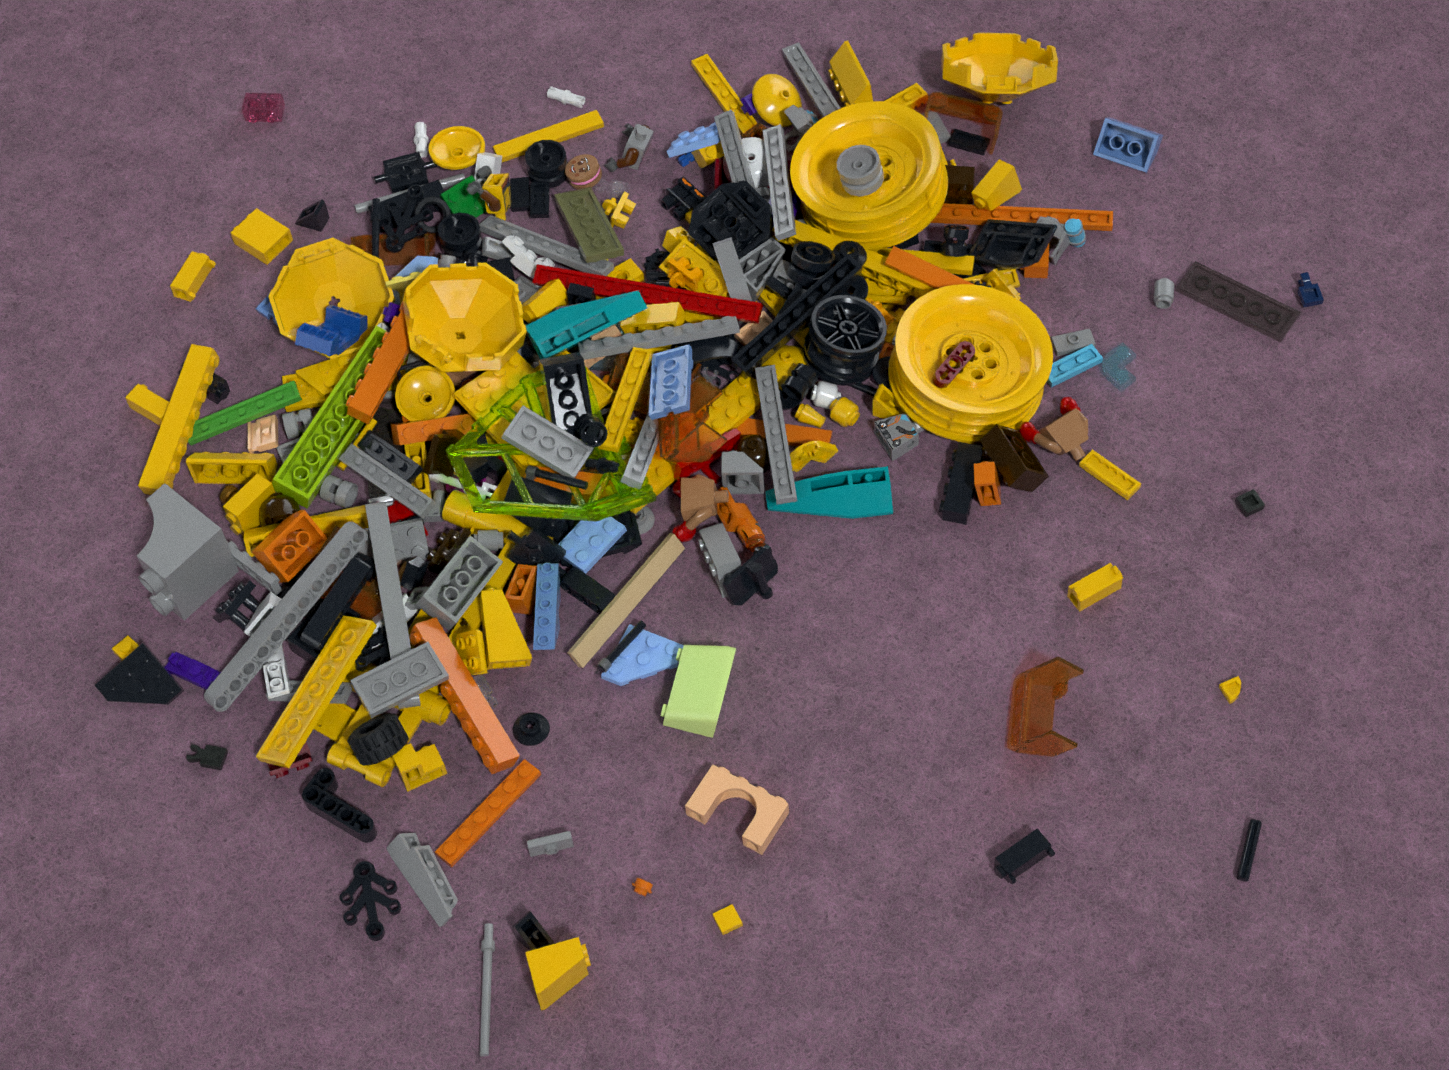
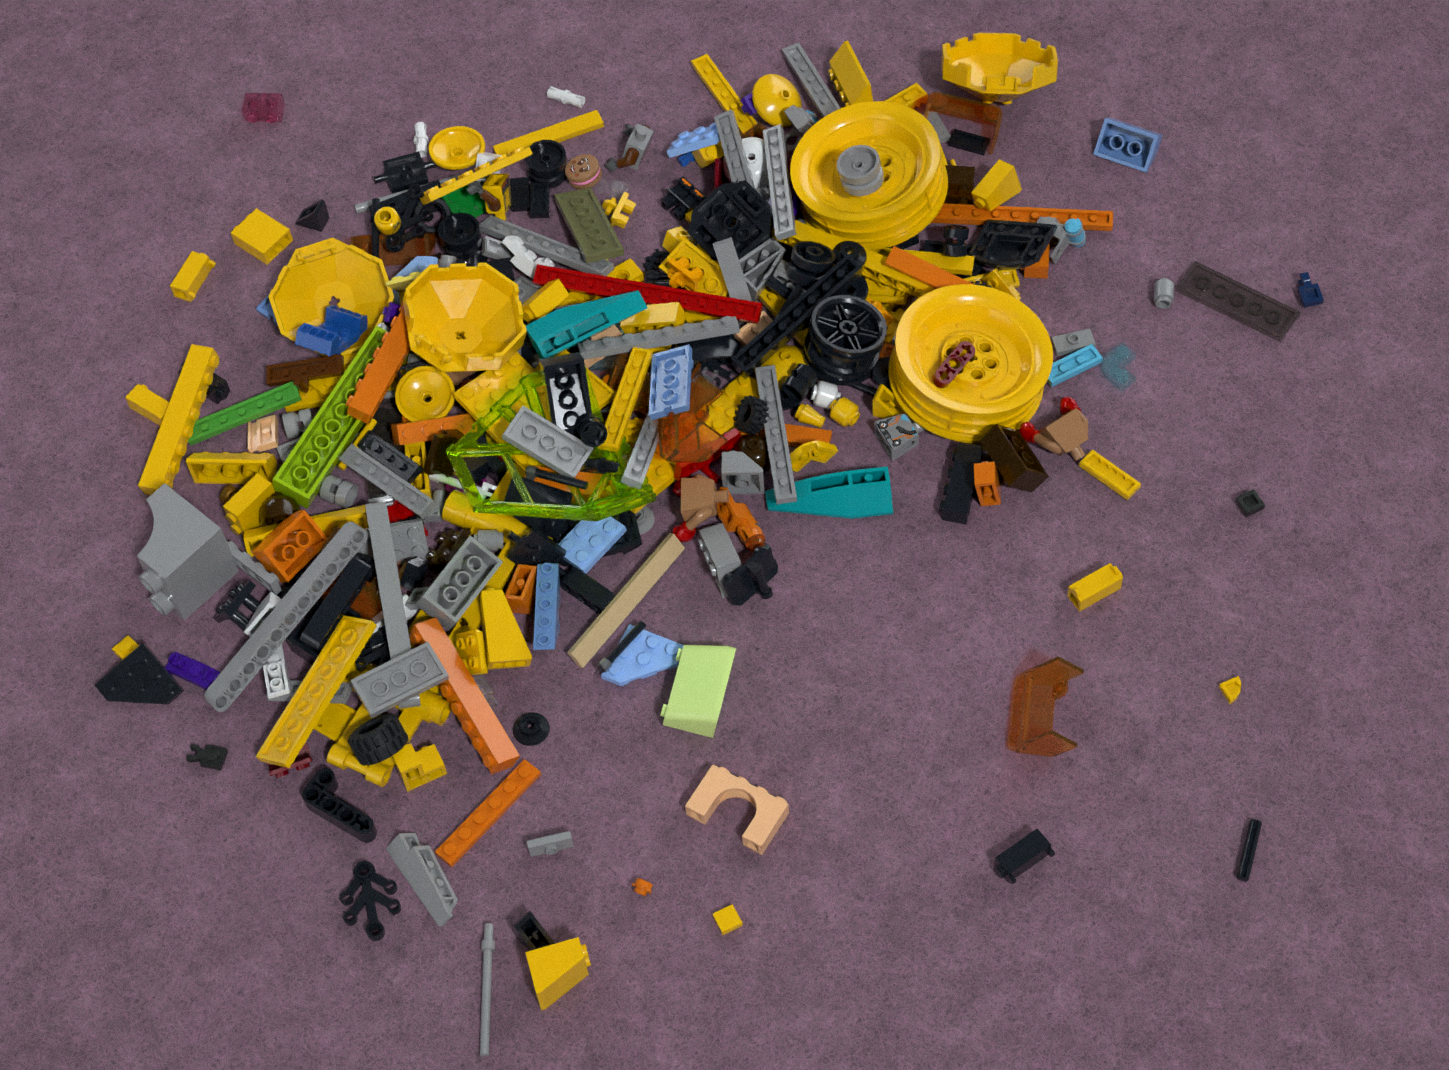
(304, 371): none -> reddish brown plate
(387, 220): none -> yellow head
(480, 172): none -> yellow plate
(580, 294): black piece -> none
(751, 415): none -> black tyre

